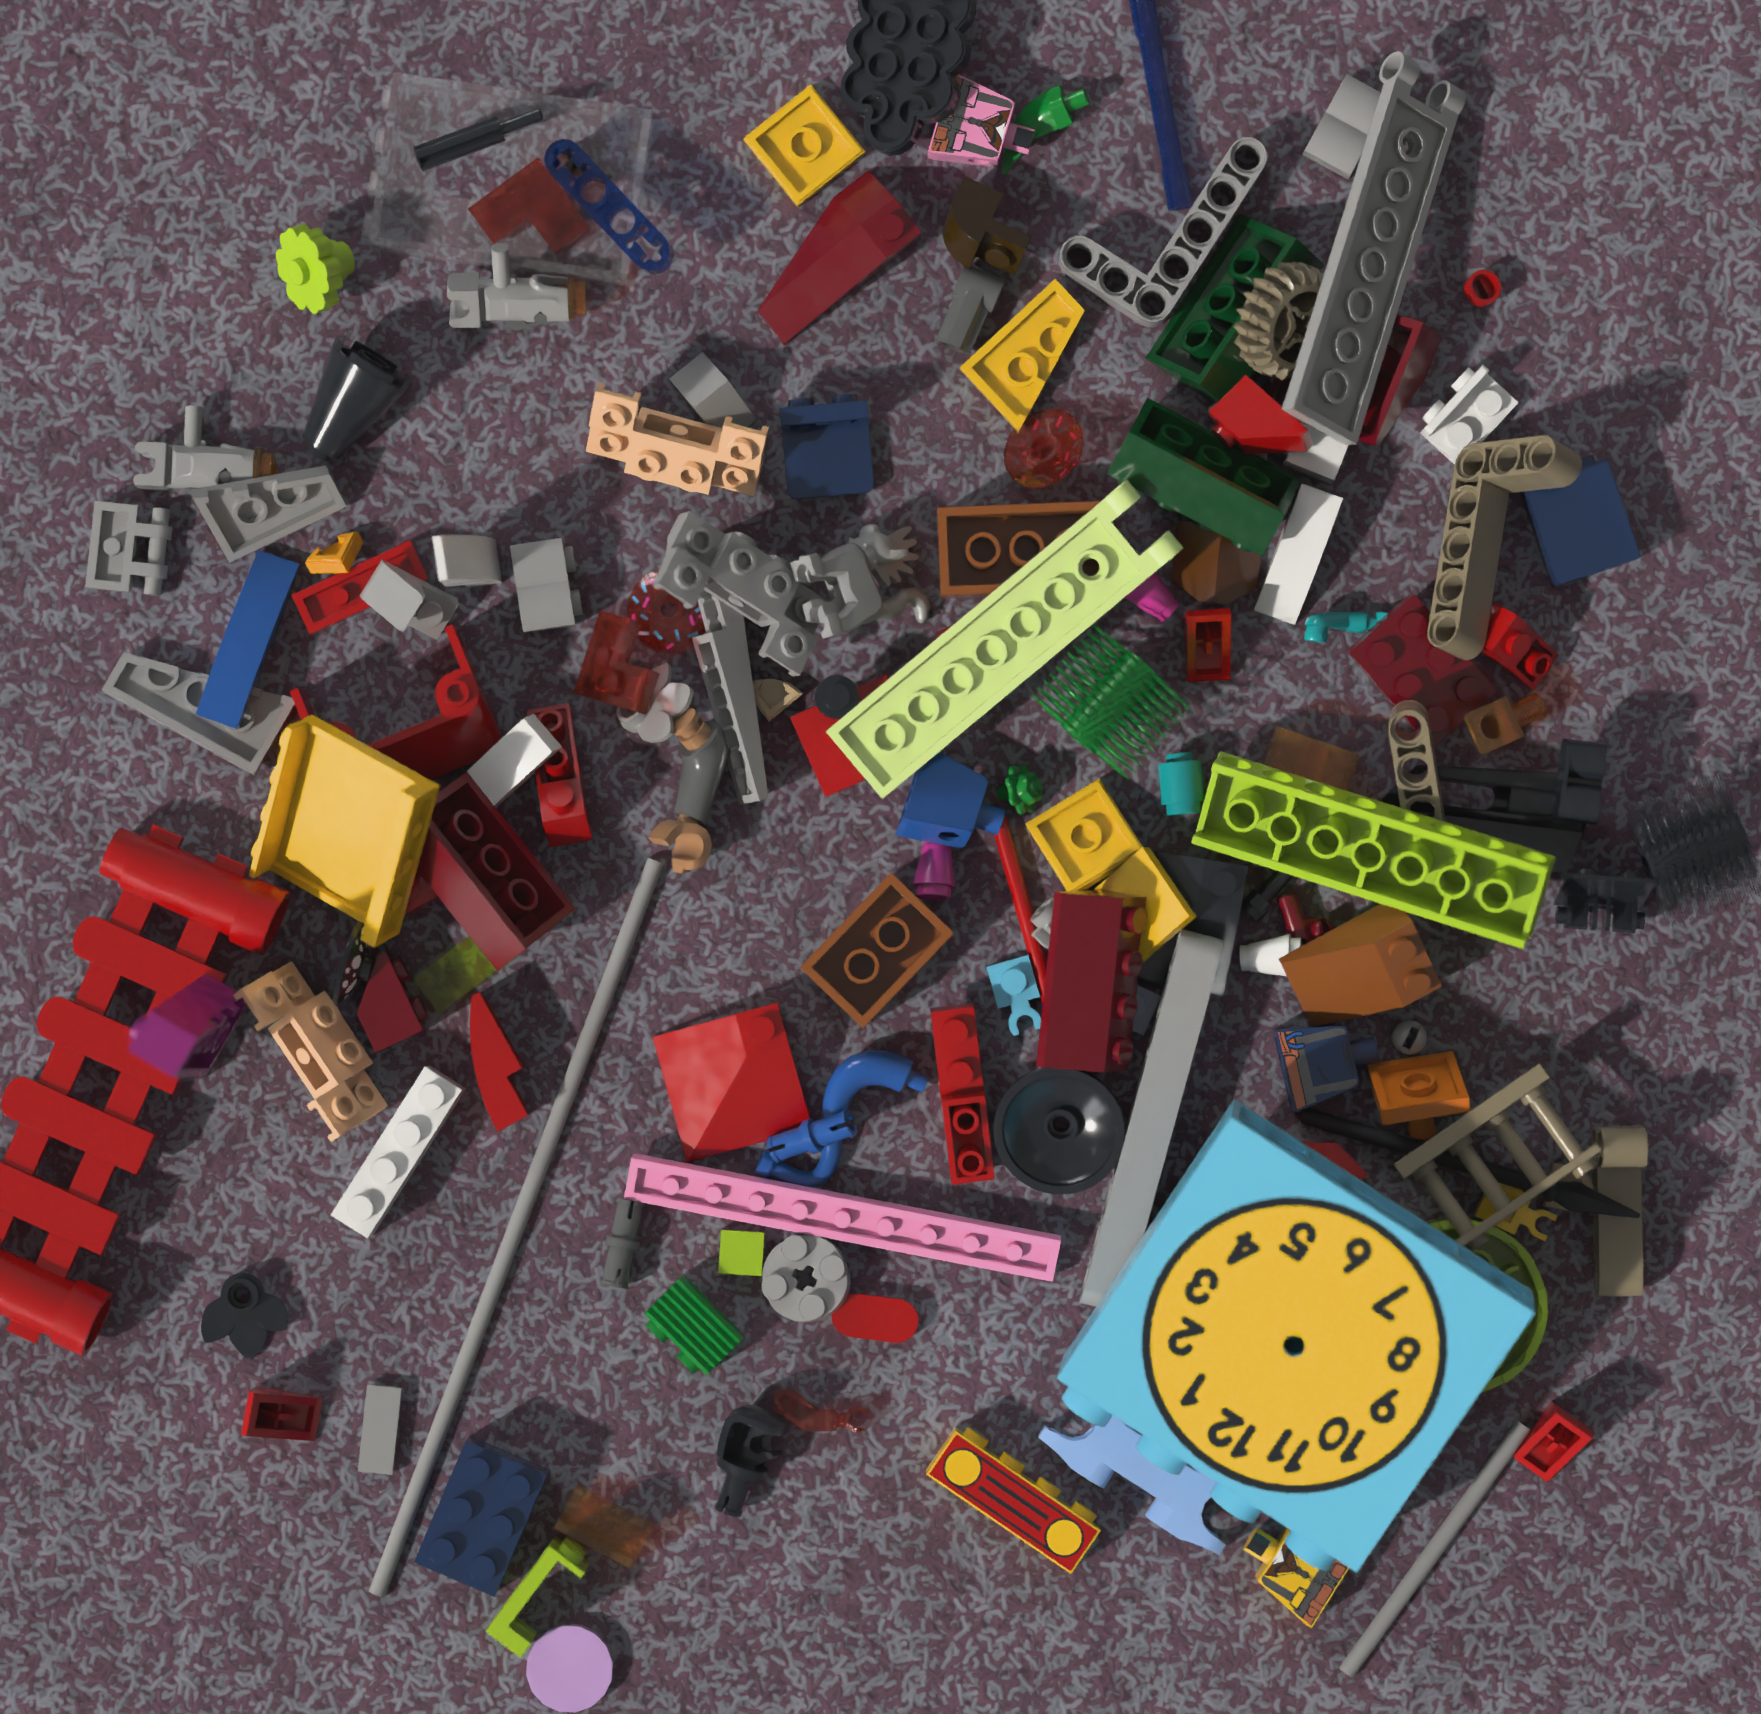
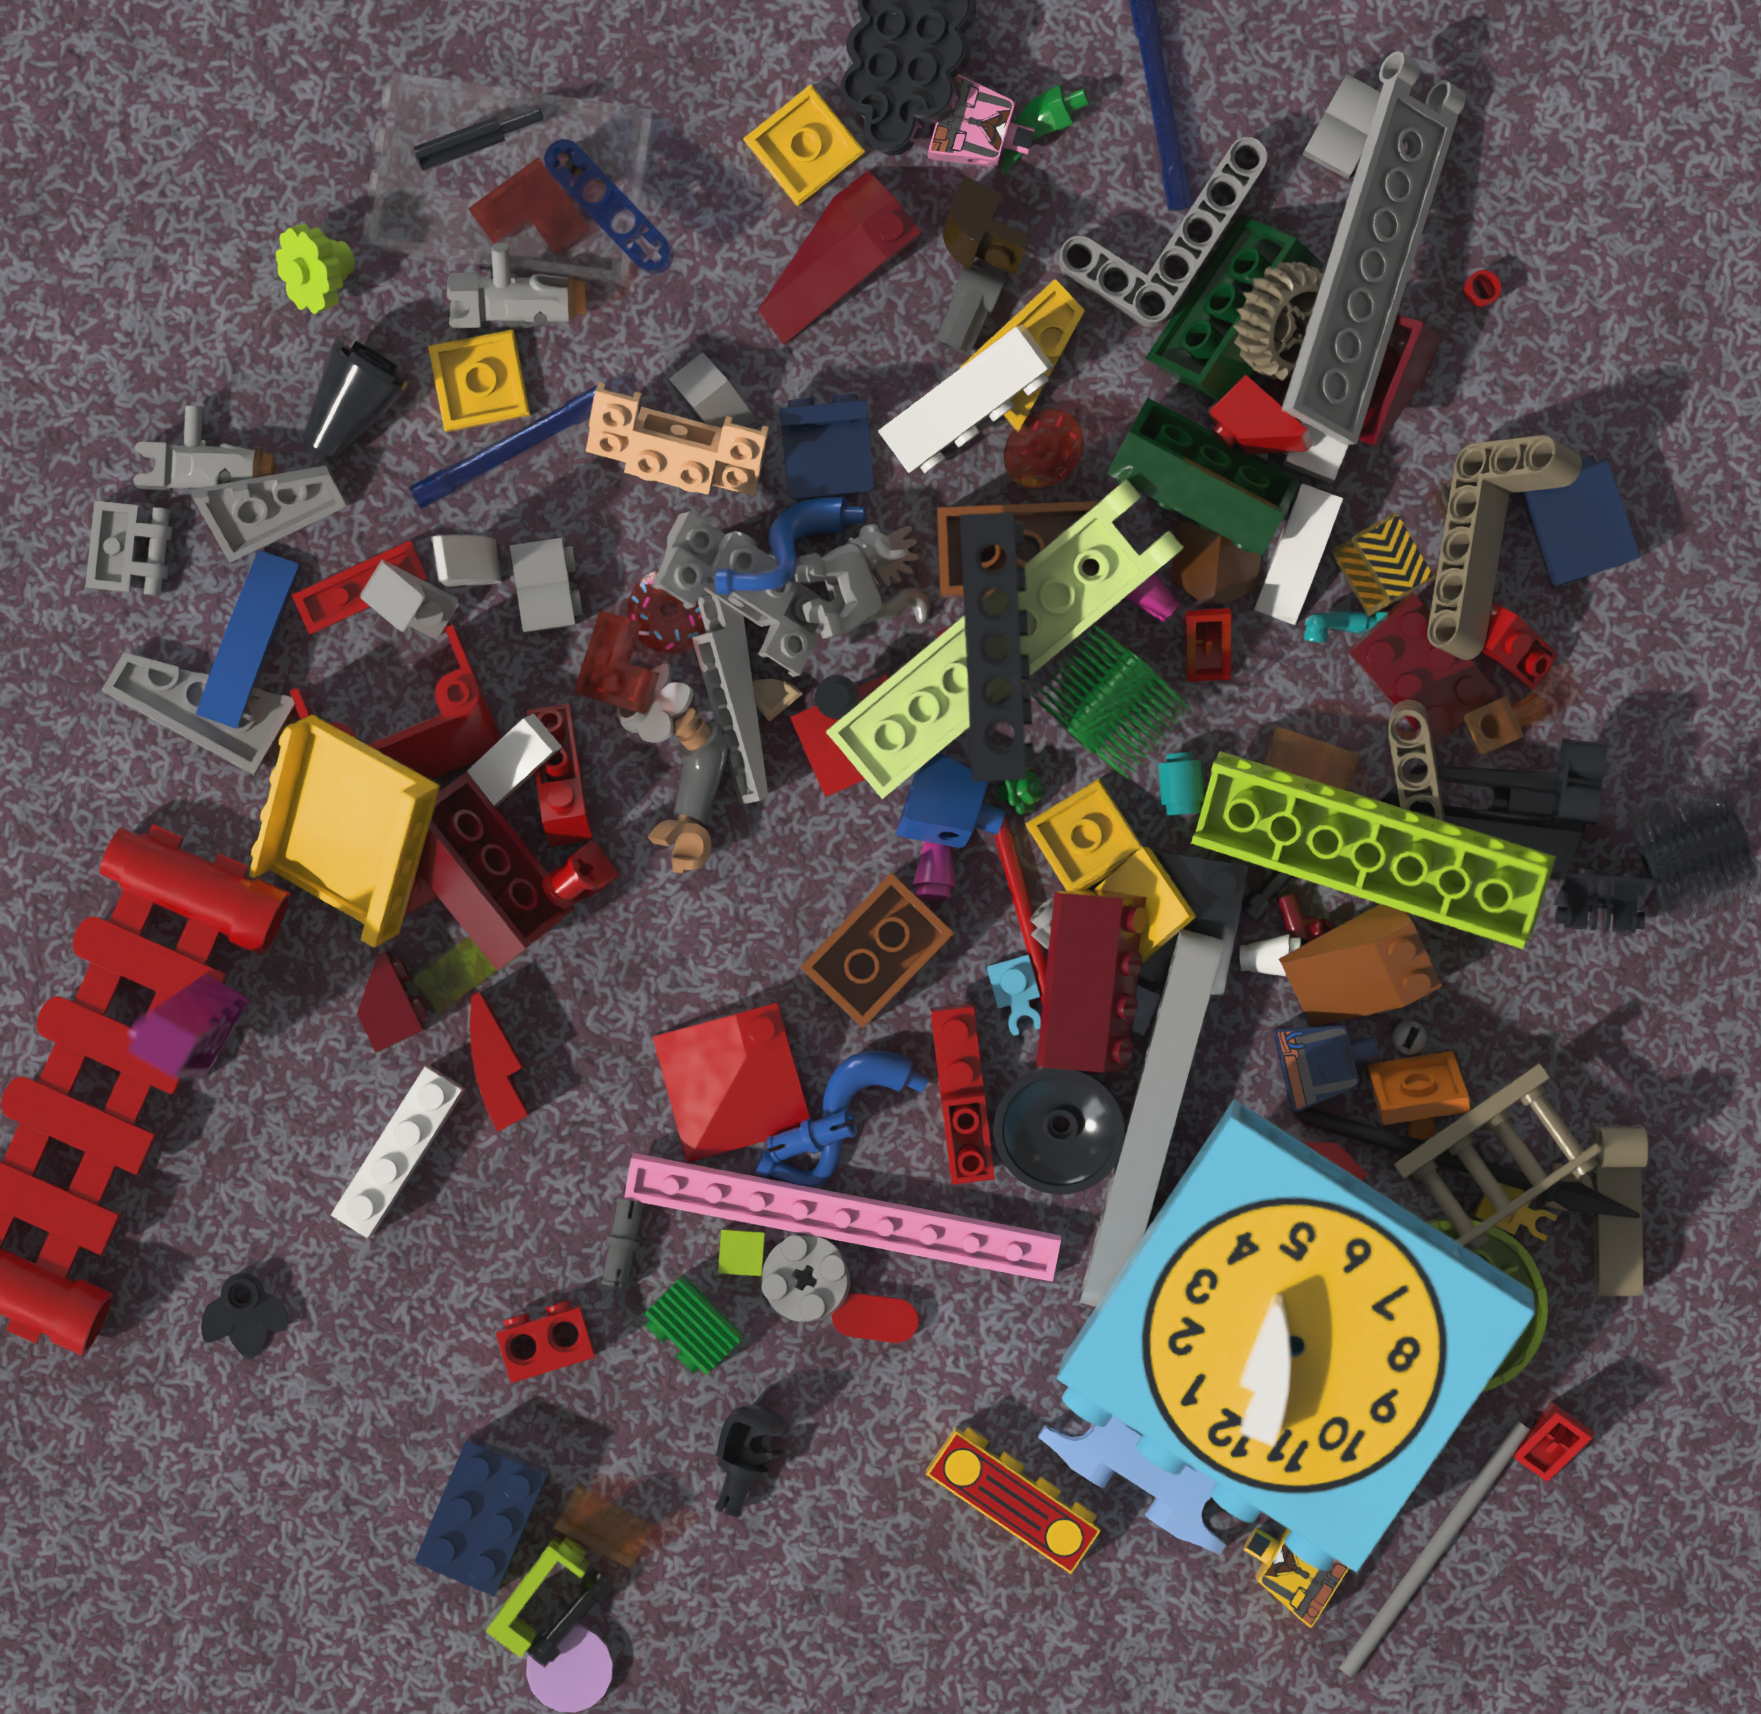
(281, 1414): red slope -> none
(317, 1046): light nougat bracket -> none
(337, 556): light orange tile -> none
(354, 966): black dish -> none
(380, 1429): light grey piece -> none
(448, 480): none -> clear blue piece
(479, 380): none -> yellow tile
(516, 1228): light grey piece -> none
(549, 1352): none -> red brick
(579, 877): none -> red piece
(595, 1590): none -> black bar
(791, 525): none -> blue animal
(810, 1418): clear red arm -> none
(966, 399): none -> white brick
(987, 760): none -> black brick
(1268, 1375): none -> white slope
(1382, 563): none -> piece
(1468, 414): white bracket -> none

